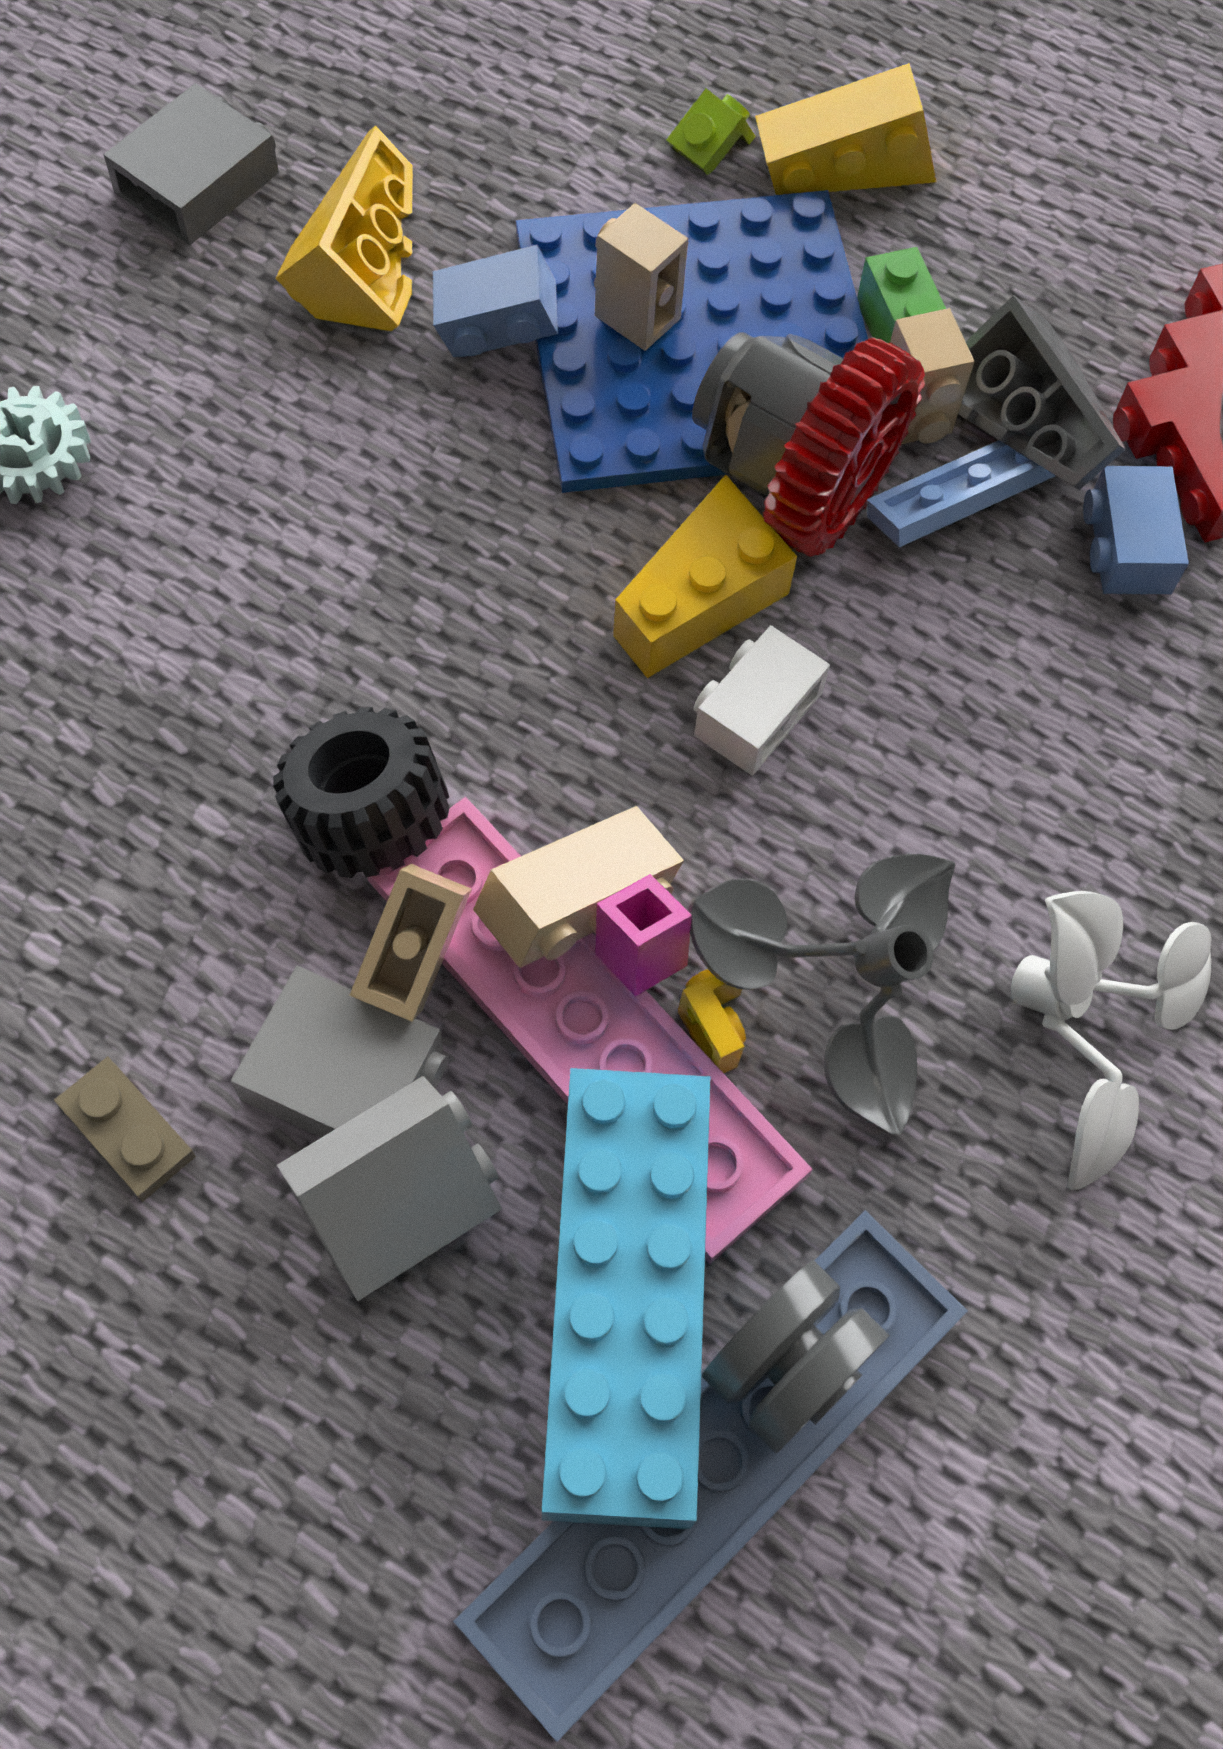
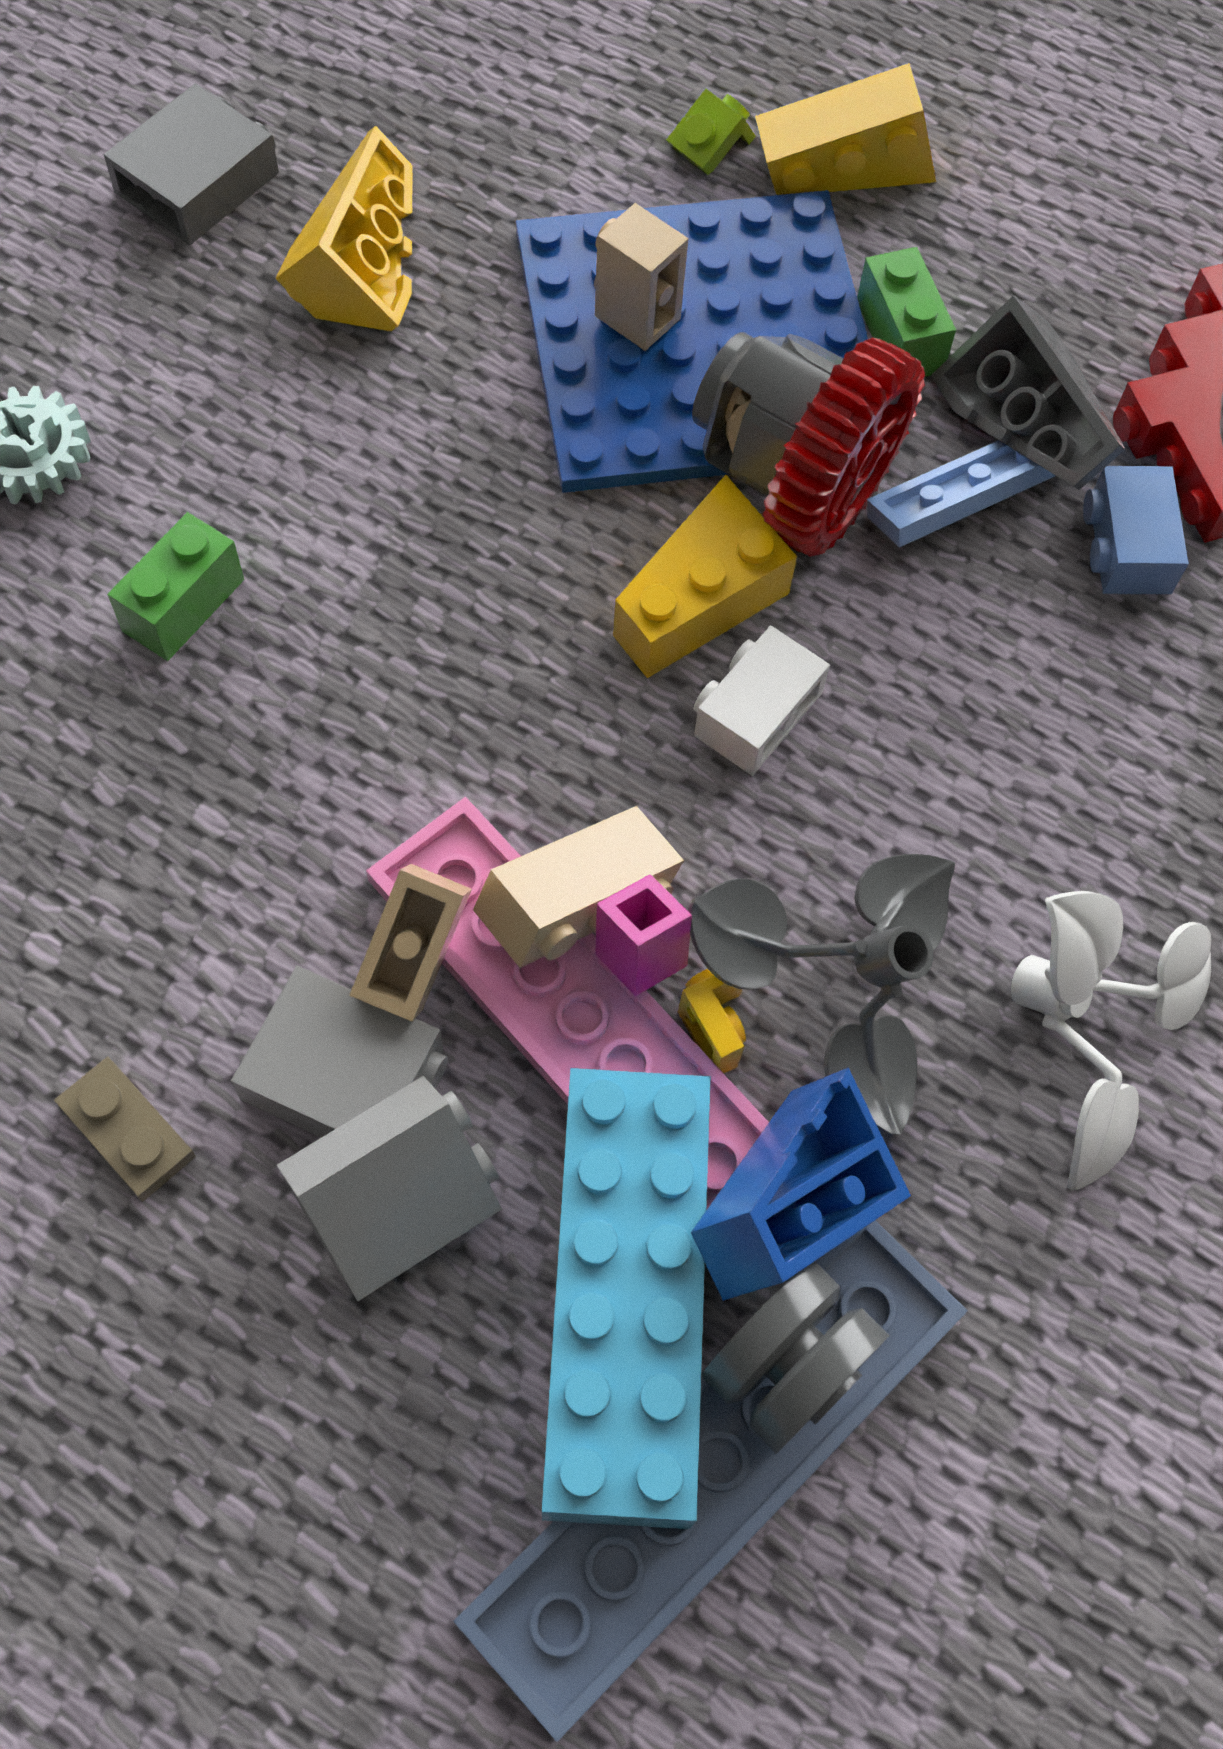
(176, 586): none -> bright green brick
(362, 792): black tyre -> none
(495, 302): medium blue brick -> none
(799, 1189): none -> blue wedge
(947, 368): tan brick -> none

